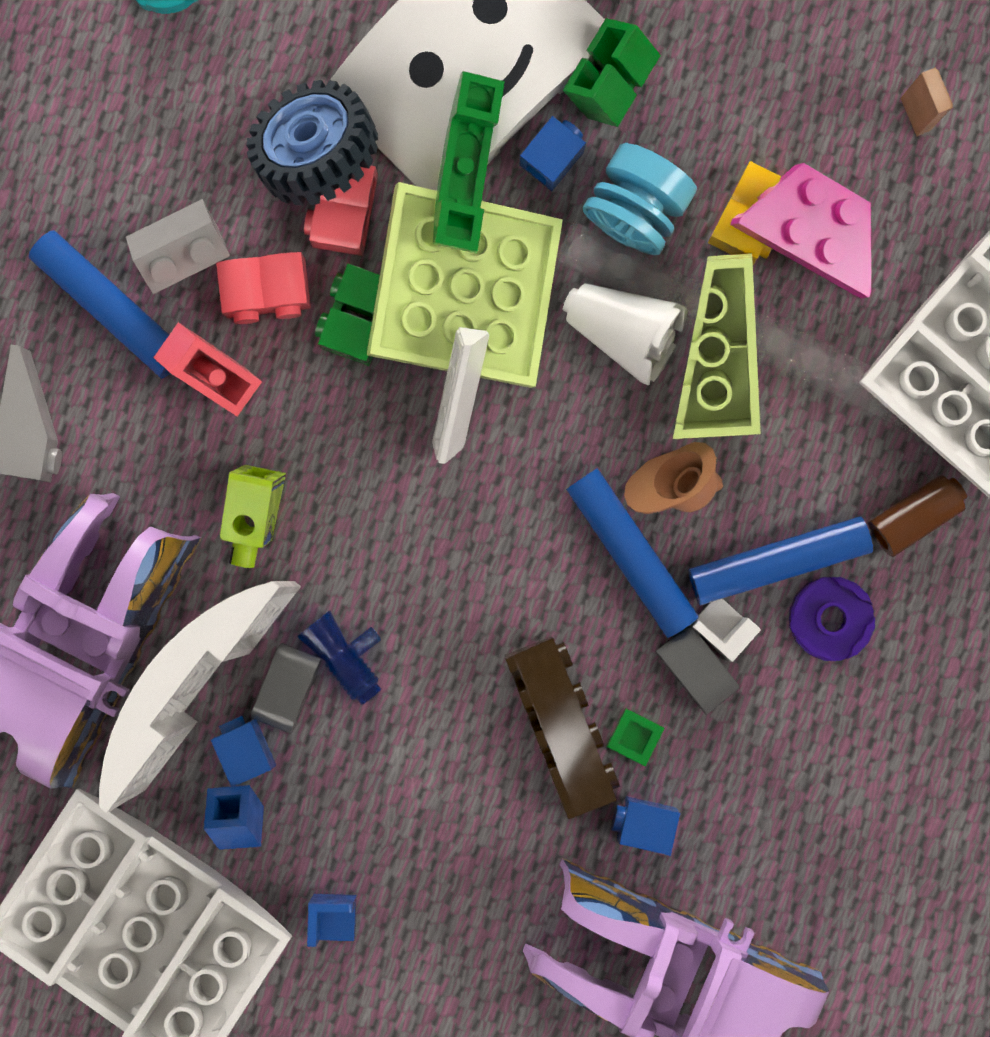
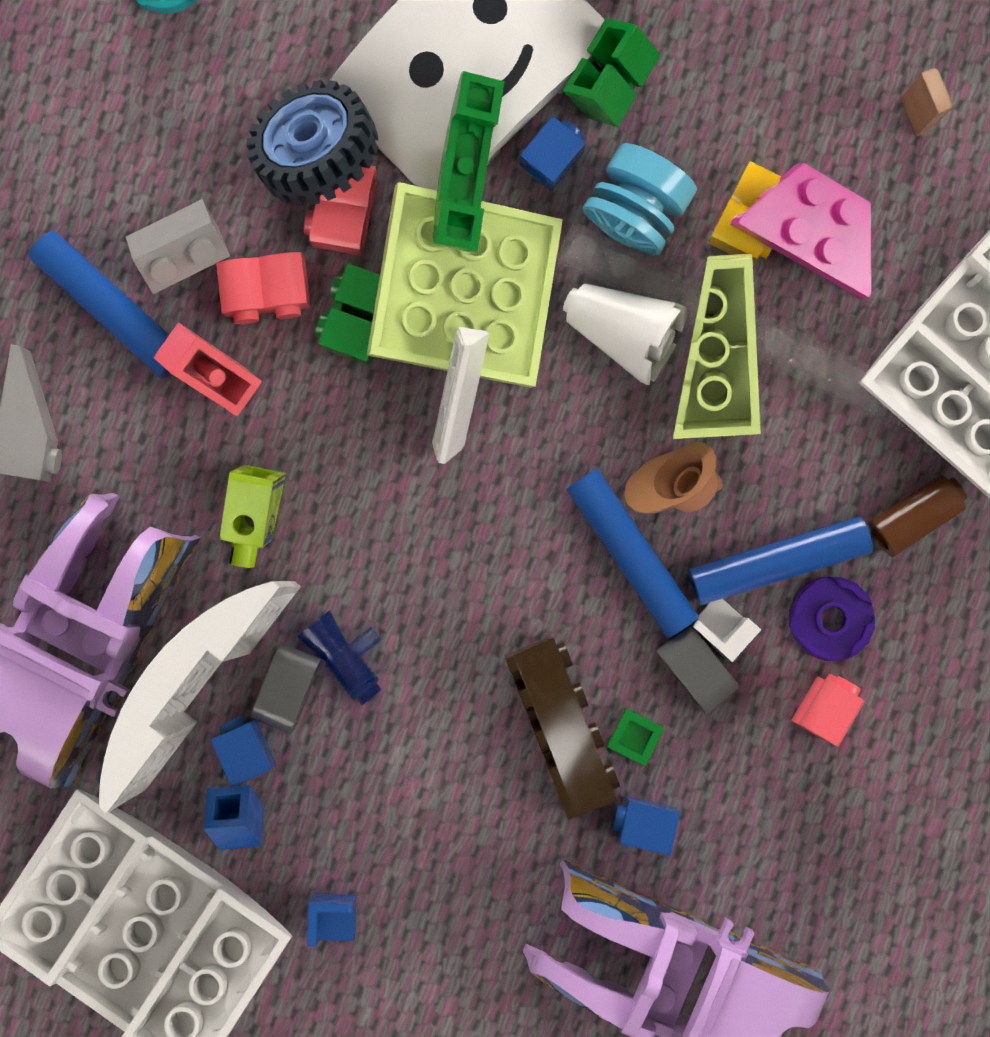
(829, 708): none -> coral brick

